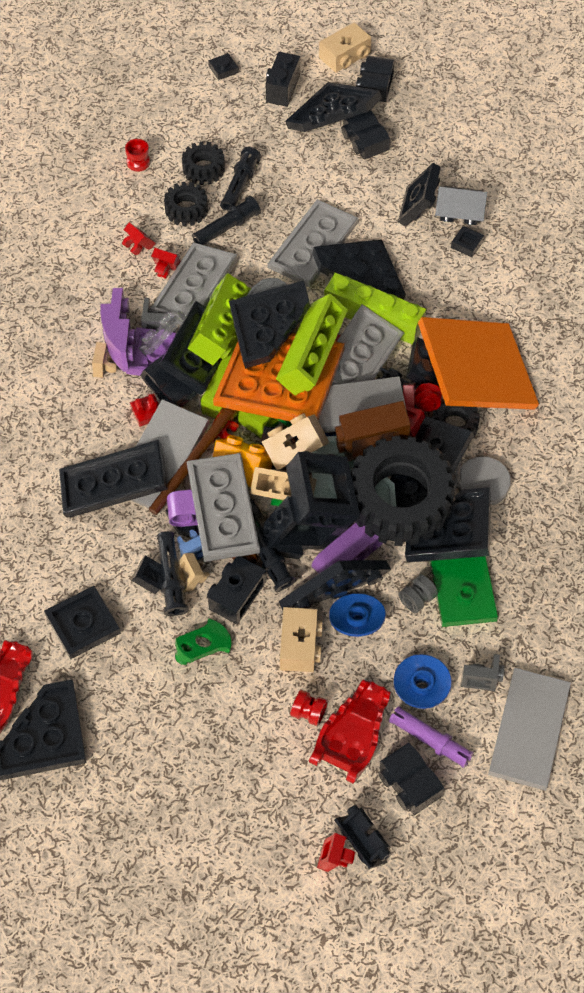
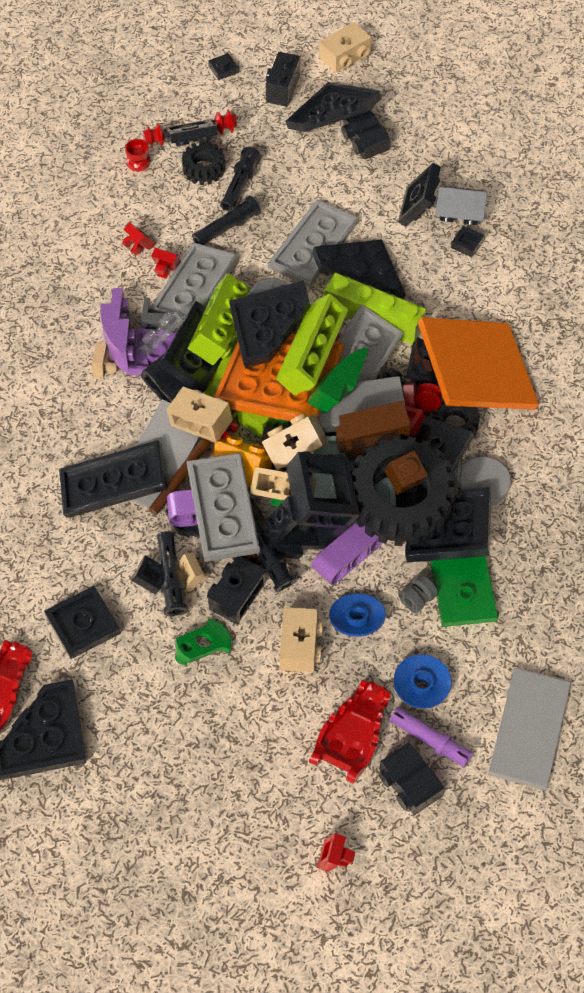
(144, 409): red tile -> none
(186, 214): black tyre -> none
(191, 546): medium blue tile -> none
(198, 130): none -> plate
(199, 414): none -> tan brick
(309, 707): red wheel -> none
(336, 581): black plate -> none
(338, 381): none -> green slope
(371, 848): black hinge -> none
(377, 75): black brick -> none
(406, 472): none -> reddish brown brick
(483, 678): dark grey bracket -> none

